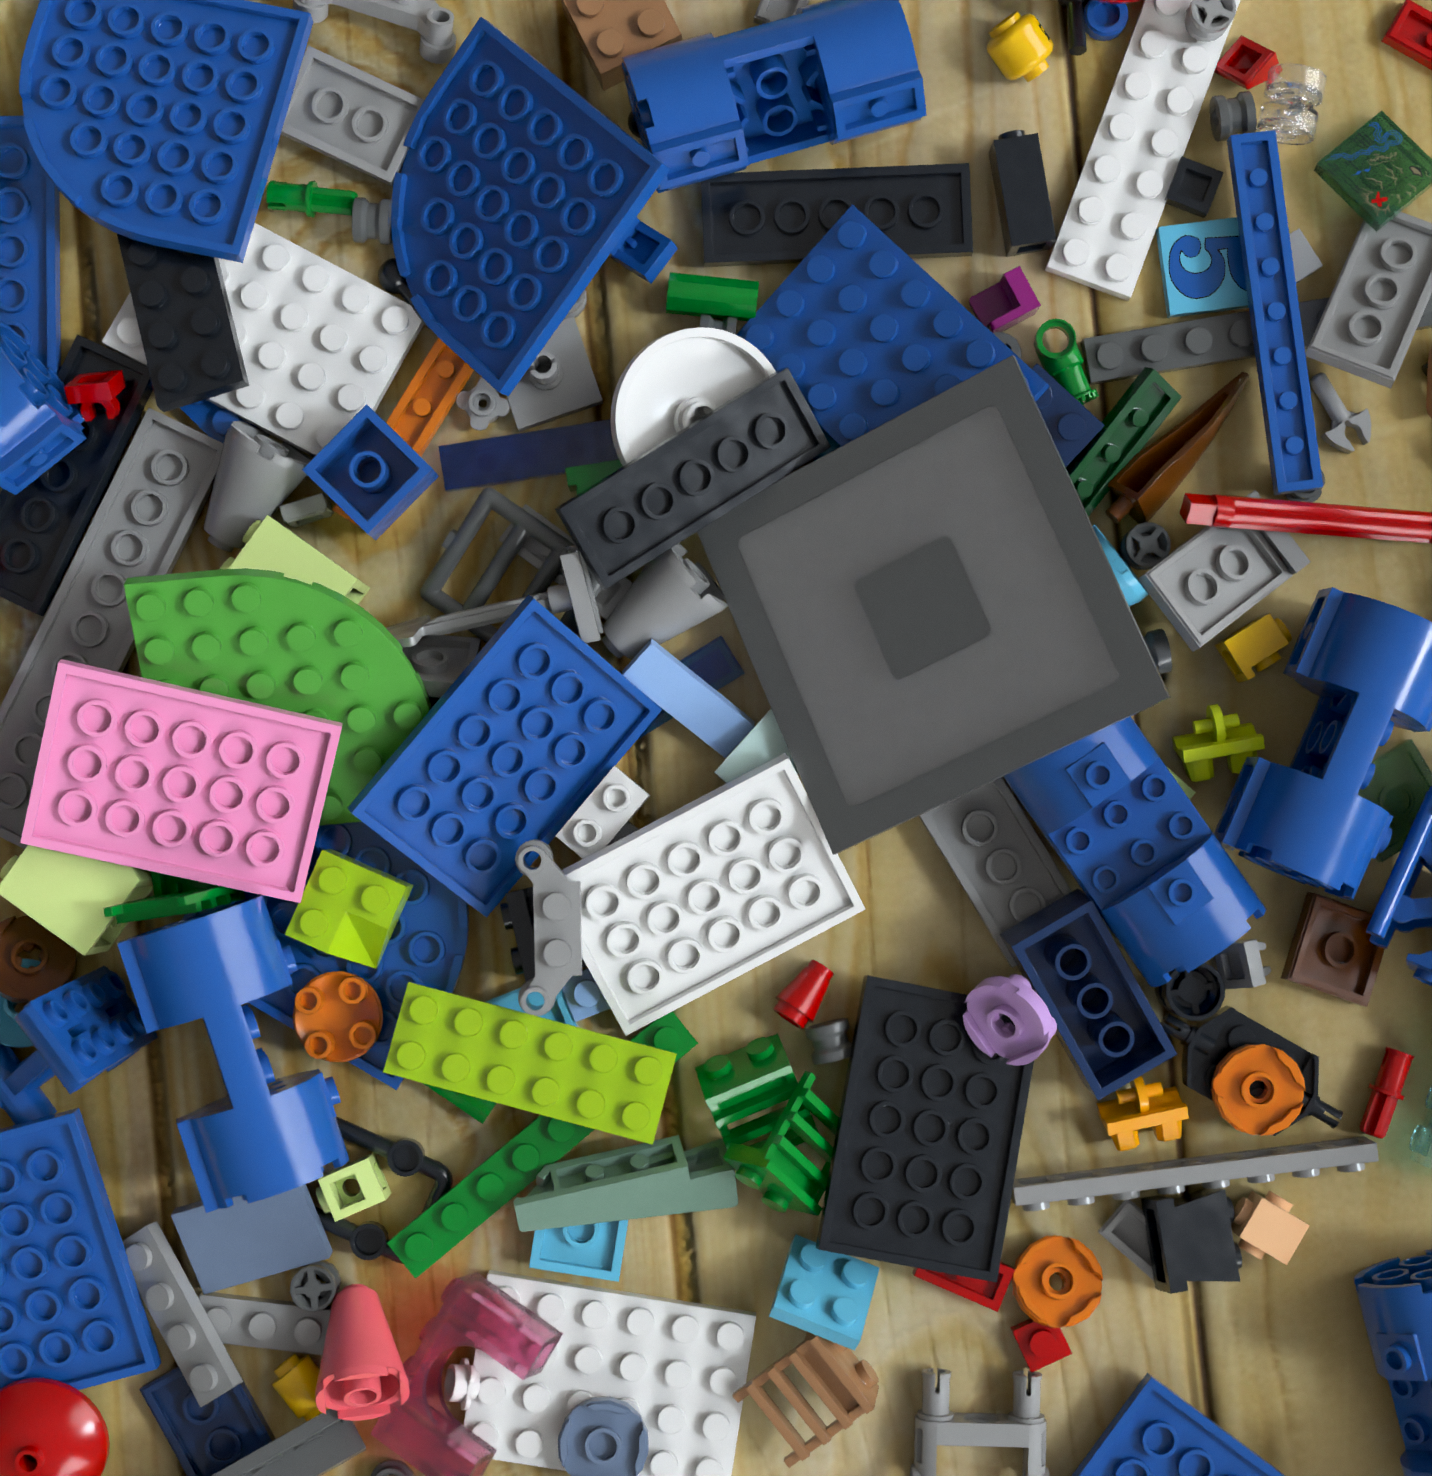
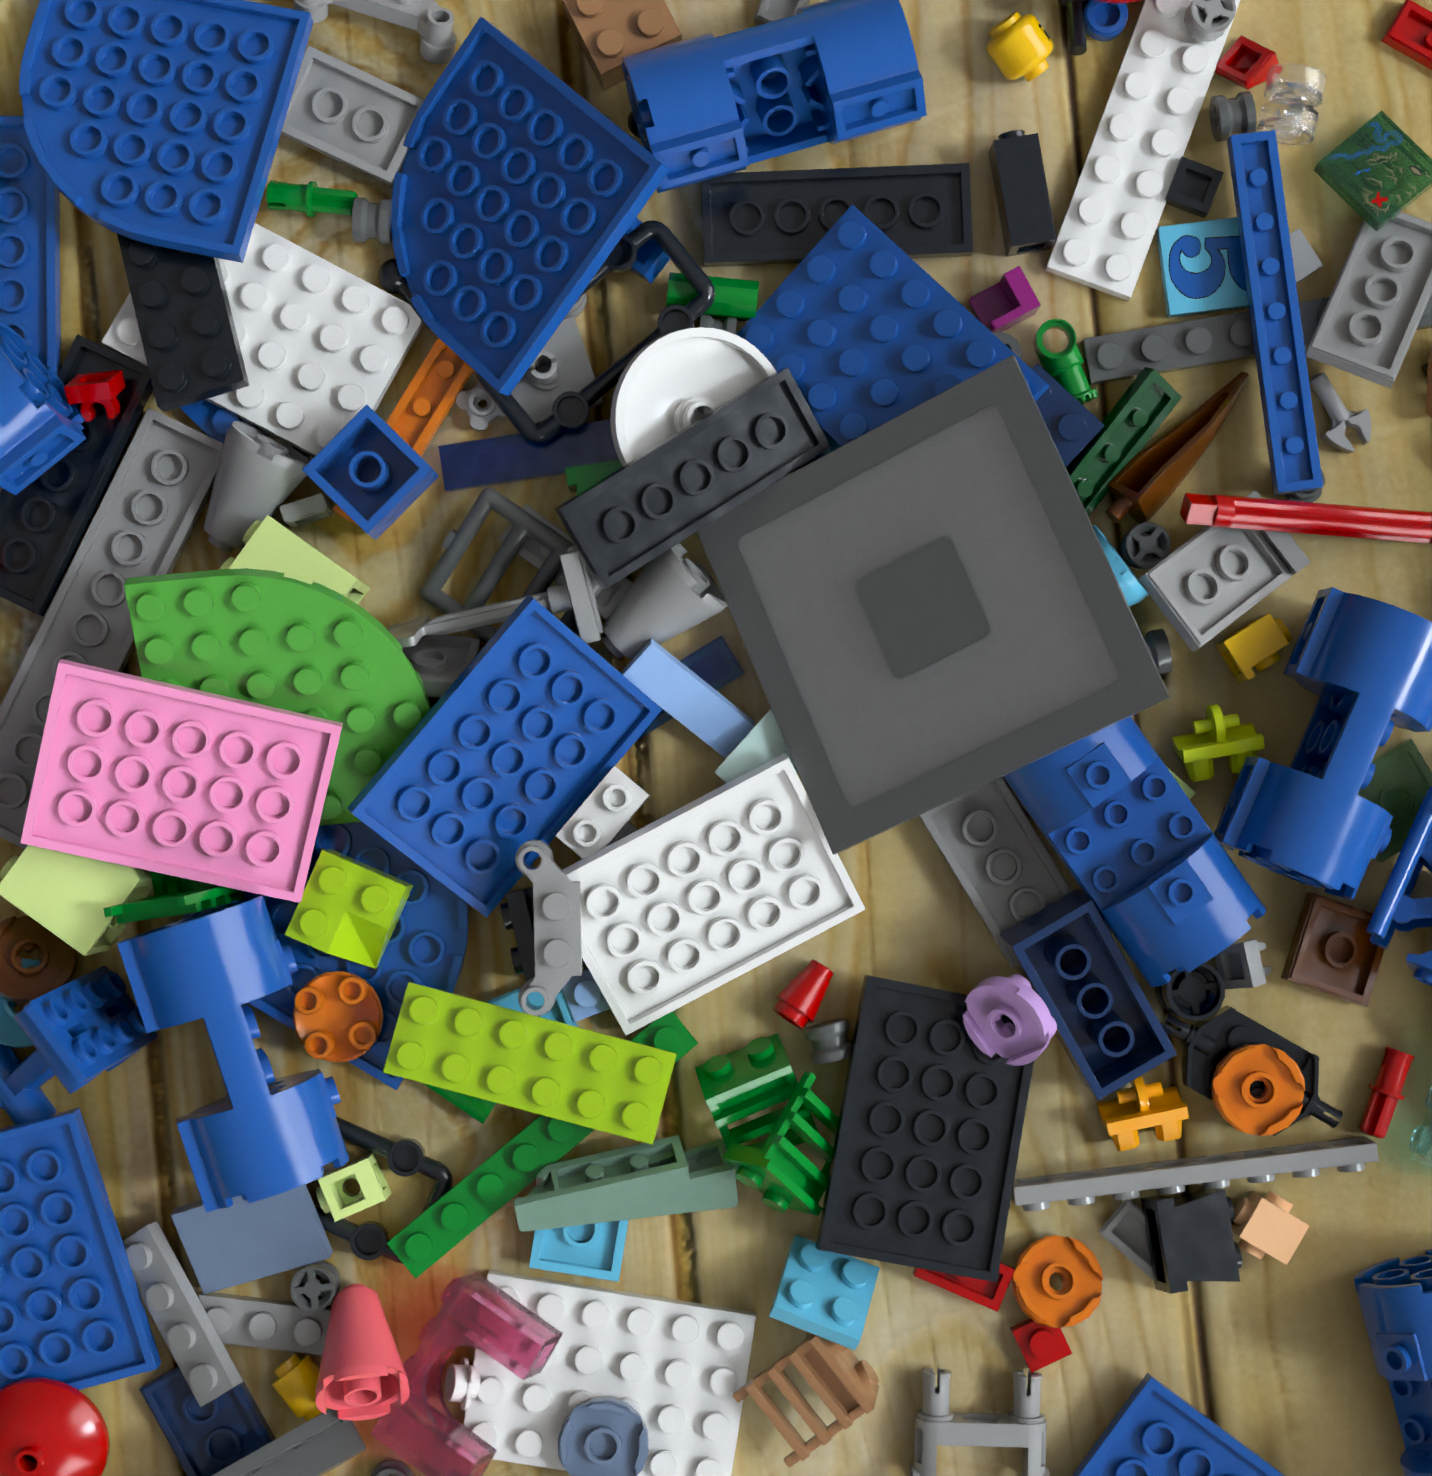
(572, 408): none -> black bar

